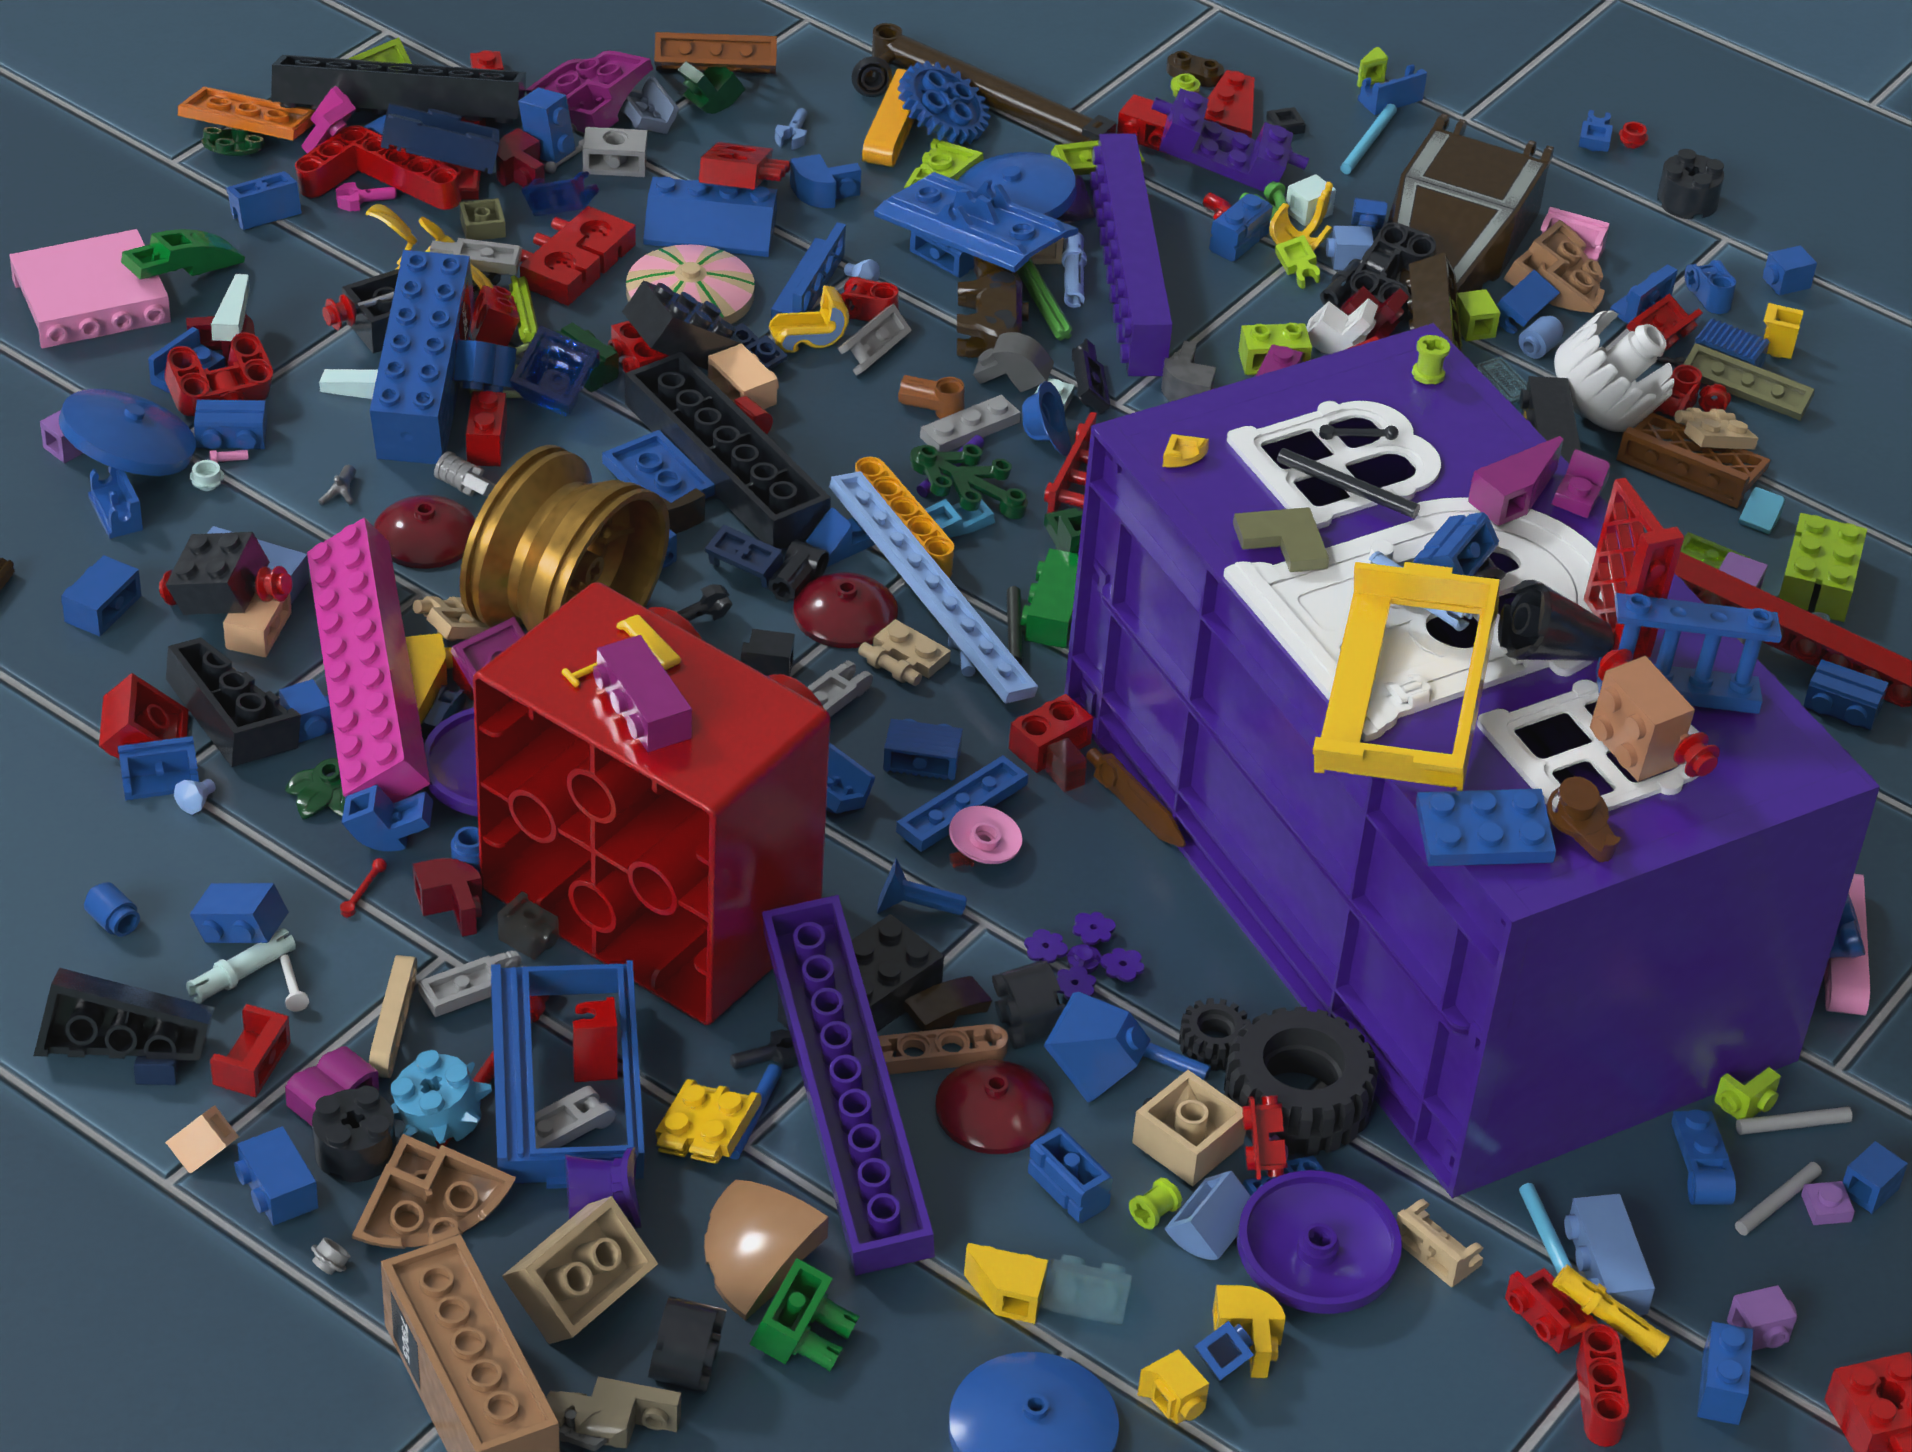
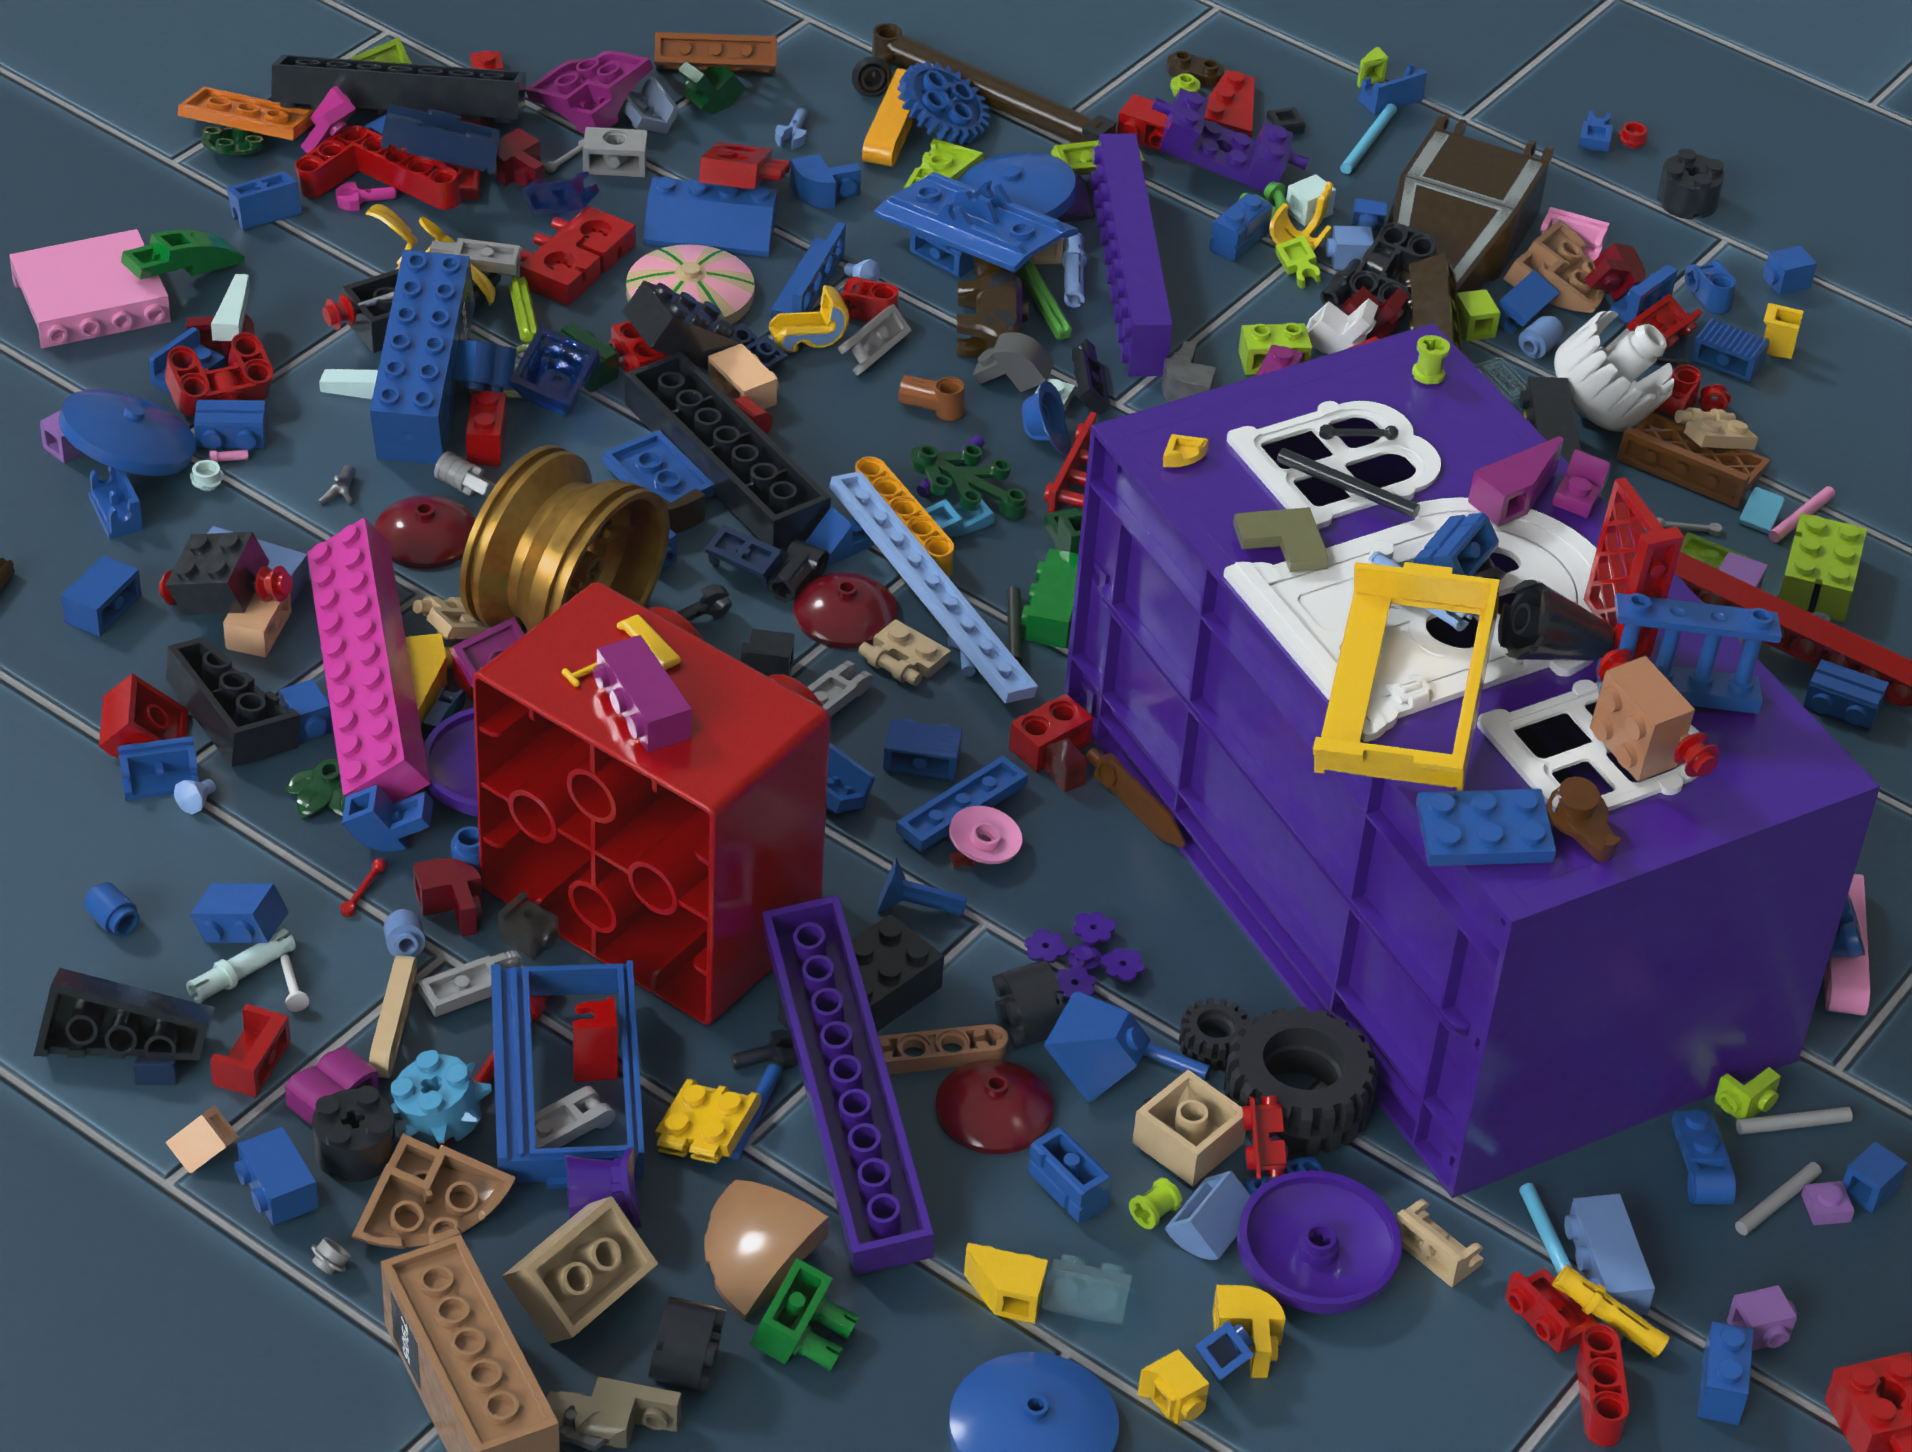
(404, 933): none -> medium blue brick
(482, 219): olive piece -> none
(494, 316): red brick -> none
(548, 119): blue brick -> none
(943, 1003): dark brown slope -> none
(962, 426): light grey plate -> none
(1216, 204): red arm -> none
(1616, 271): none -> dark red brick
(1713, 529): none -> light grey hinge
(1751, 382): olive plate -> none
(1809, 507): none -> bright pink bar

